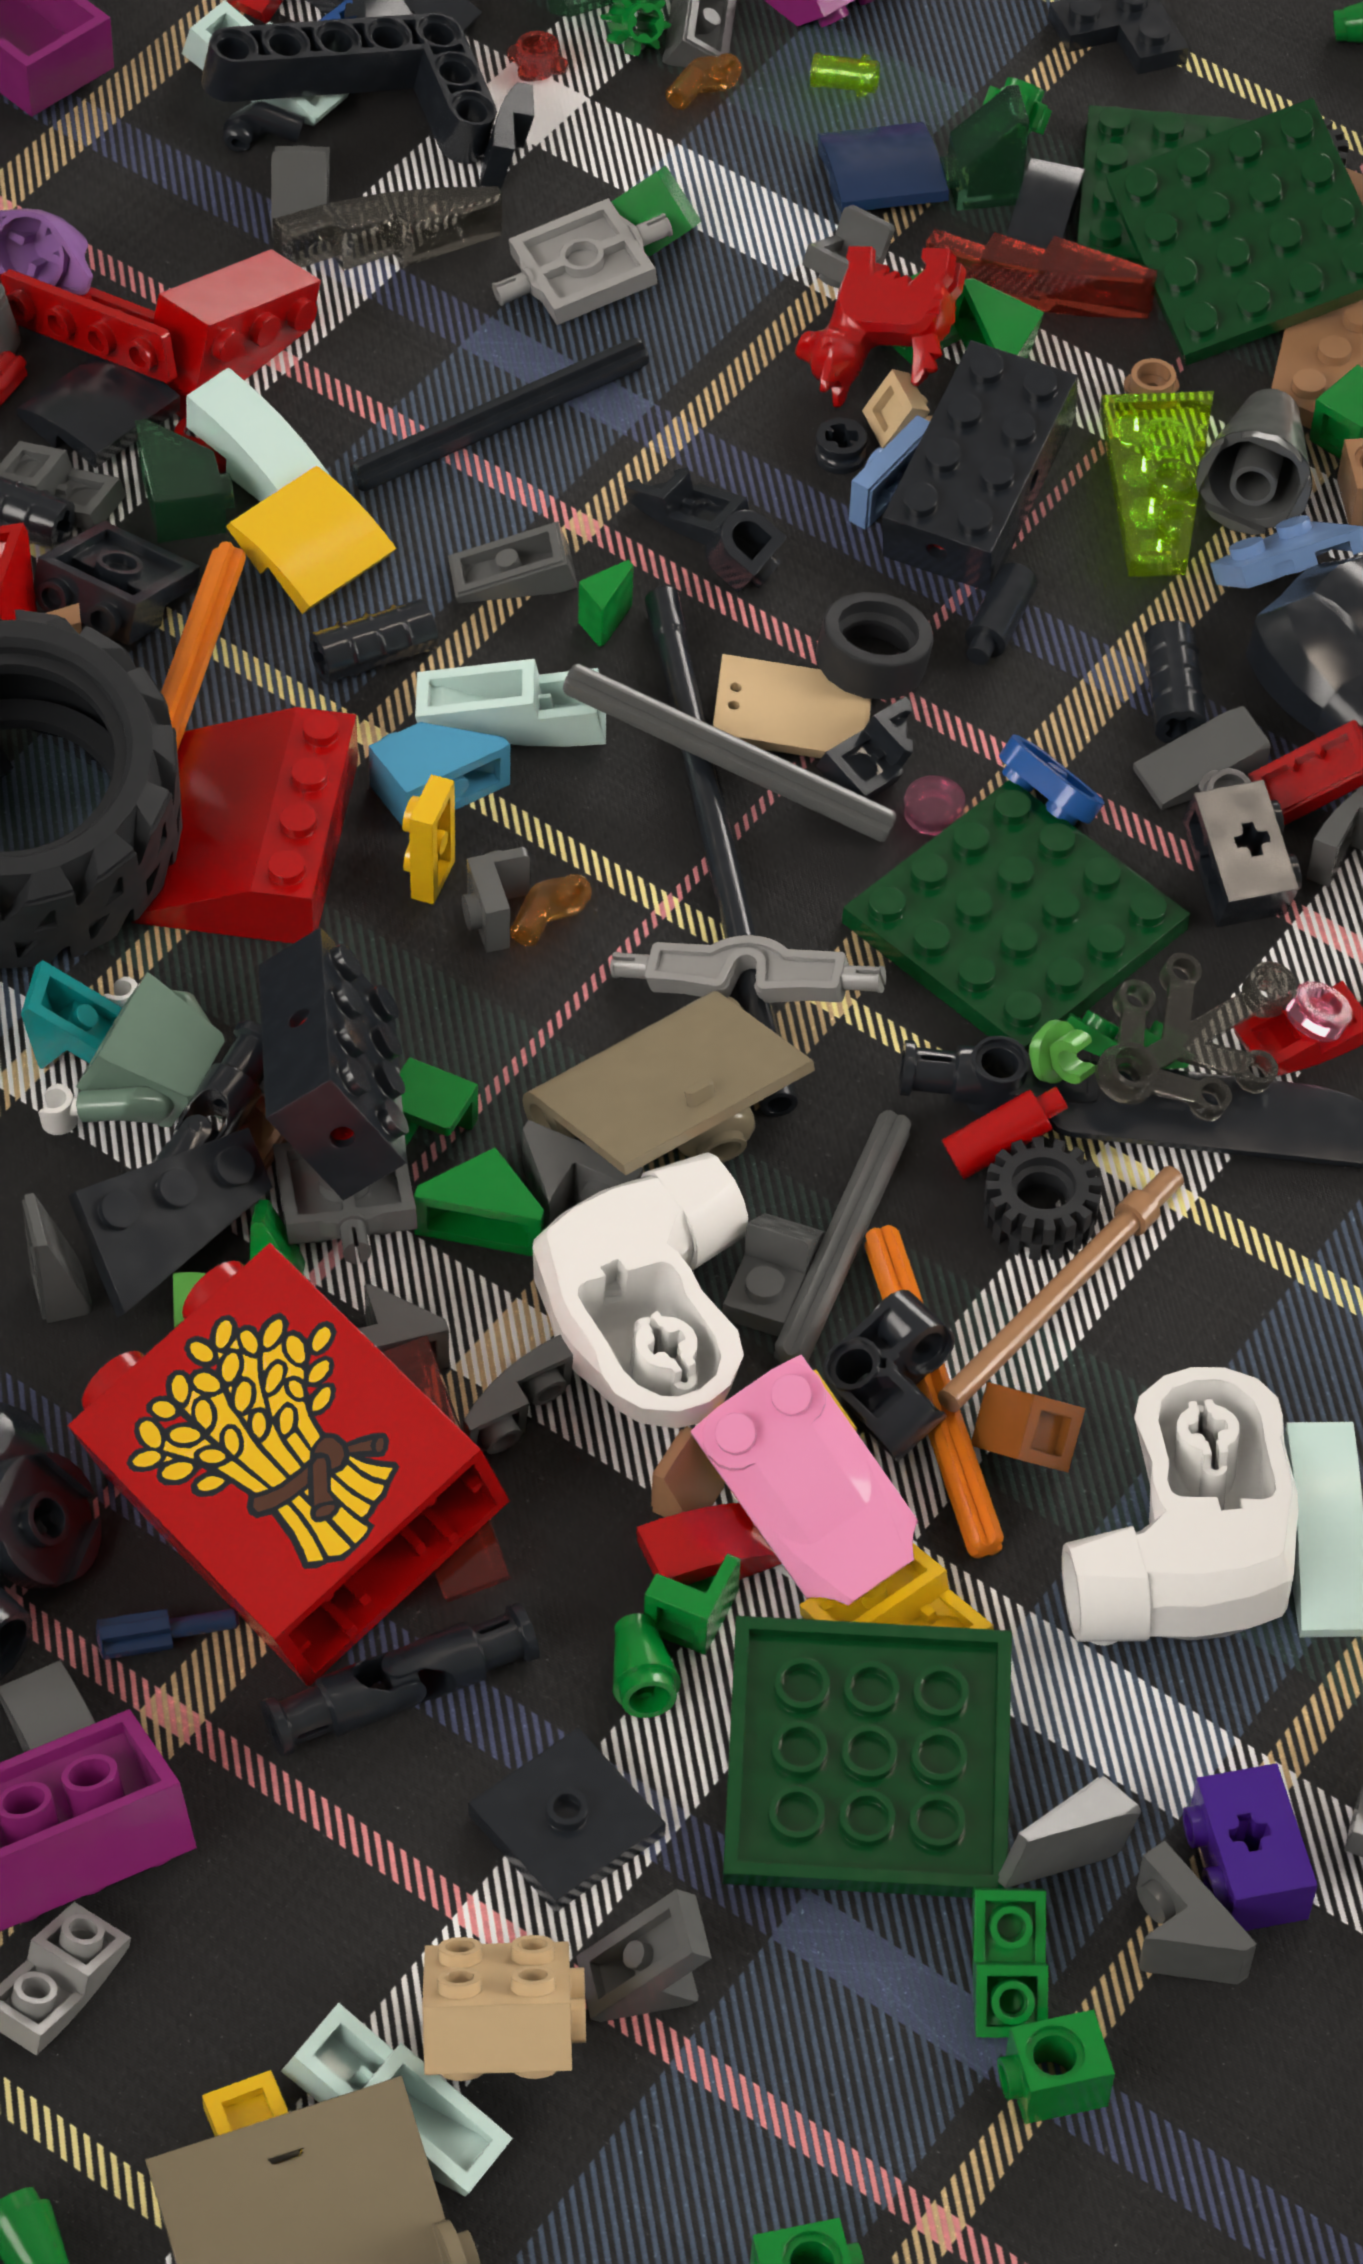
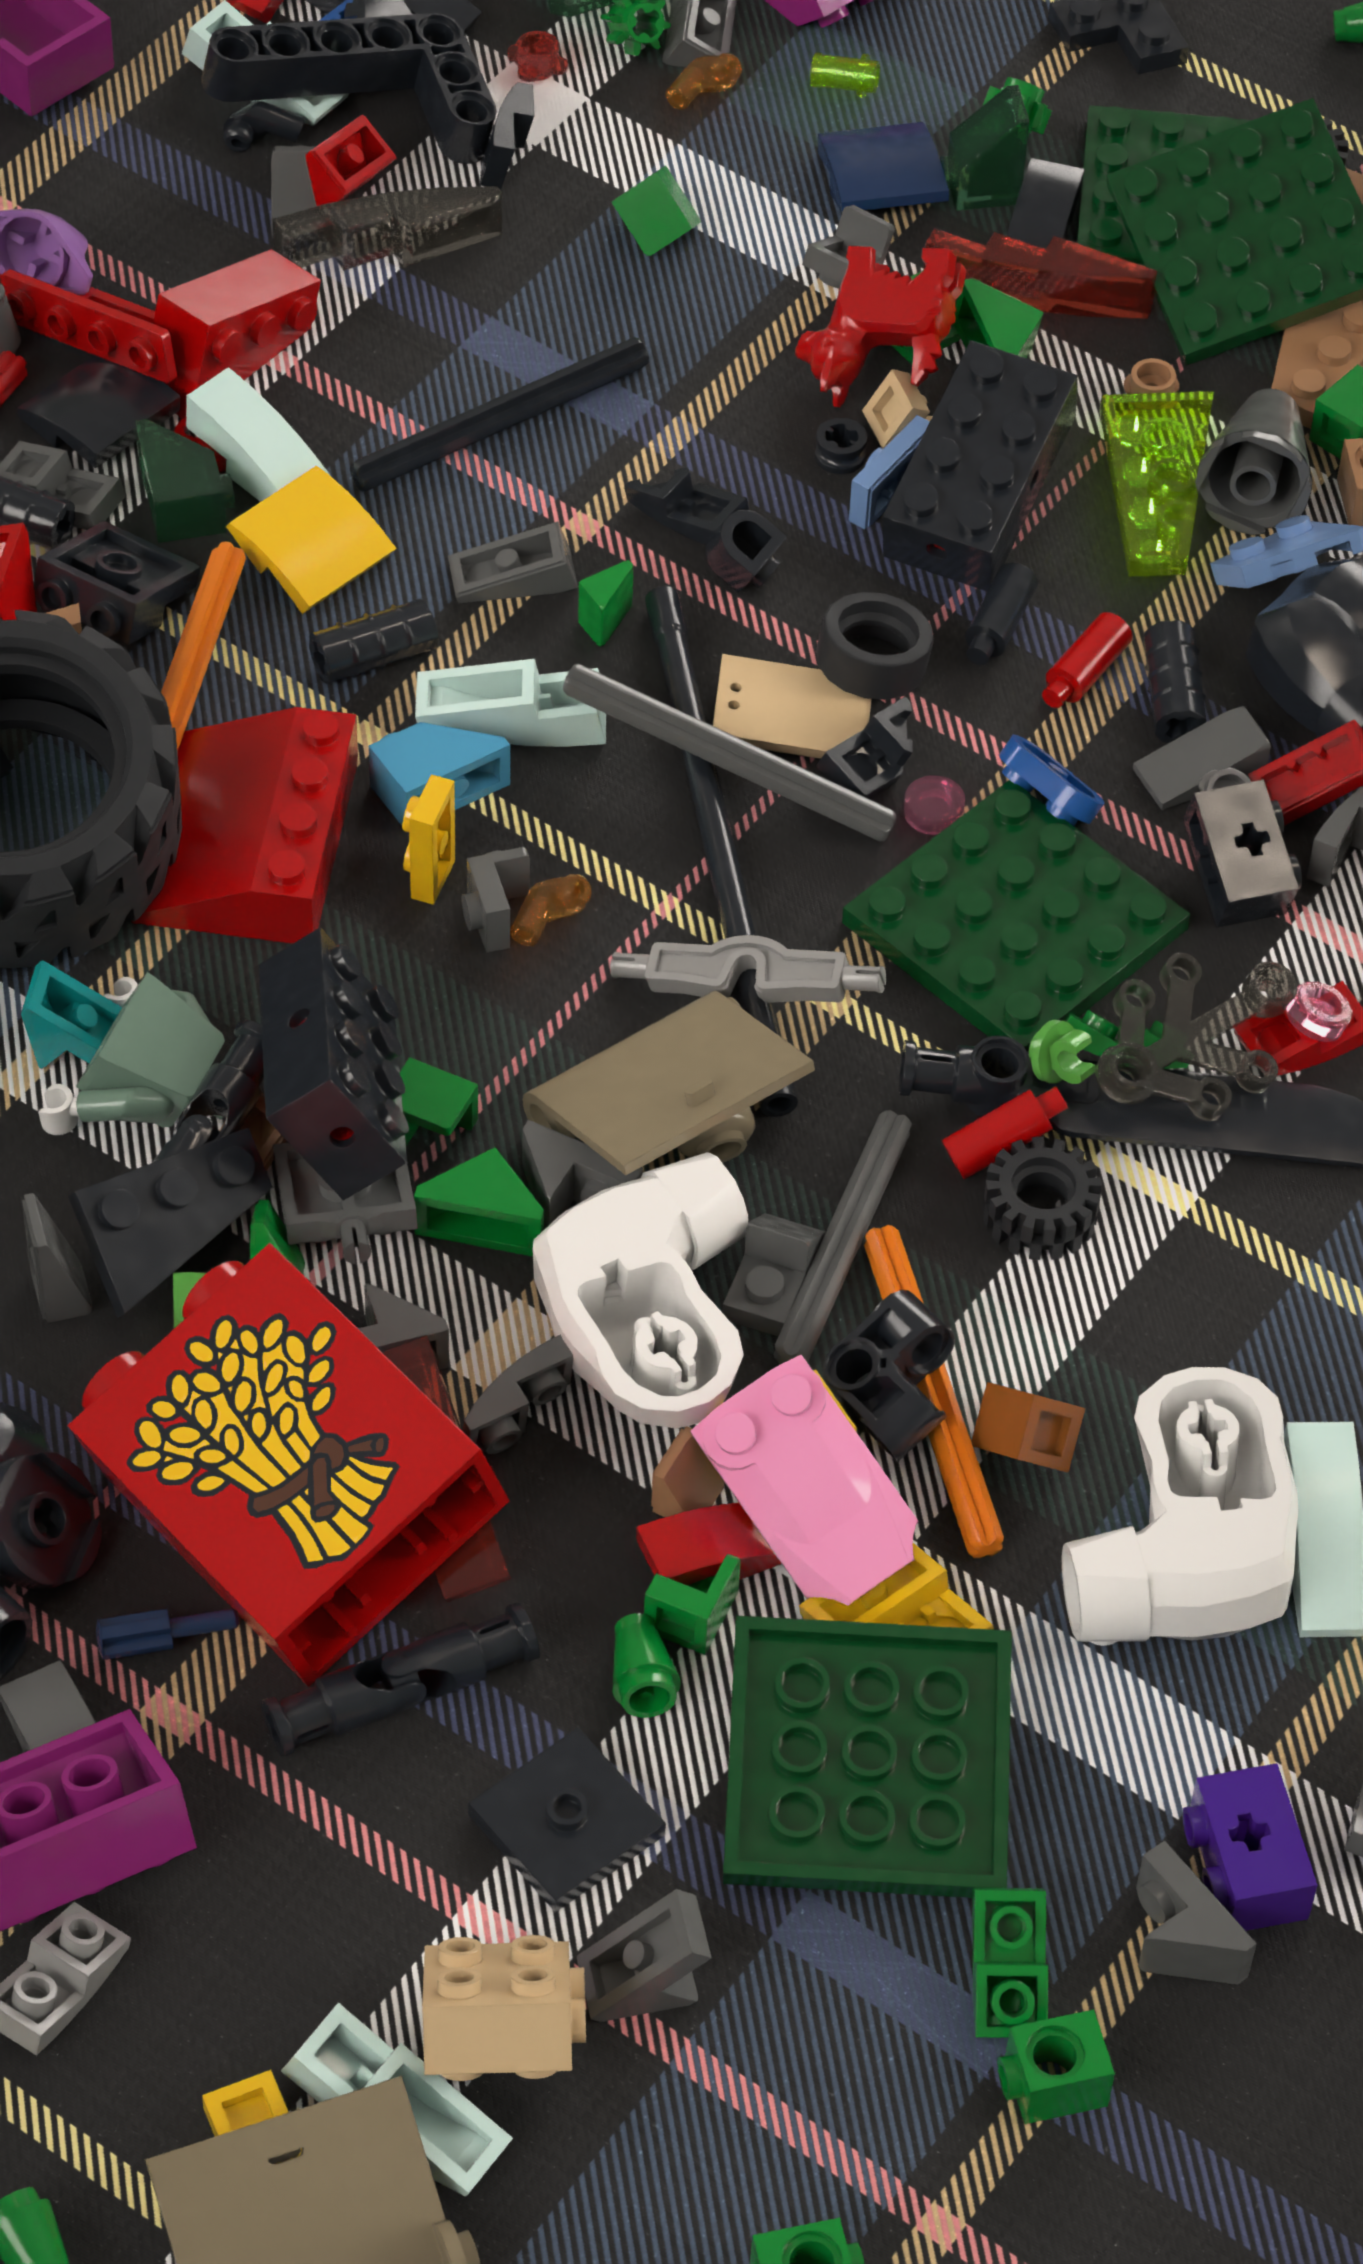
(347, 161): none -> red slope
(583, 261): light grey plate -> none
(1073, 1834): dark grey slope -> none
(1086, 660): none -> red cylinder
(1131, 1218): medium nougat bar -> none

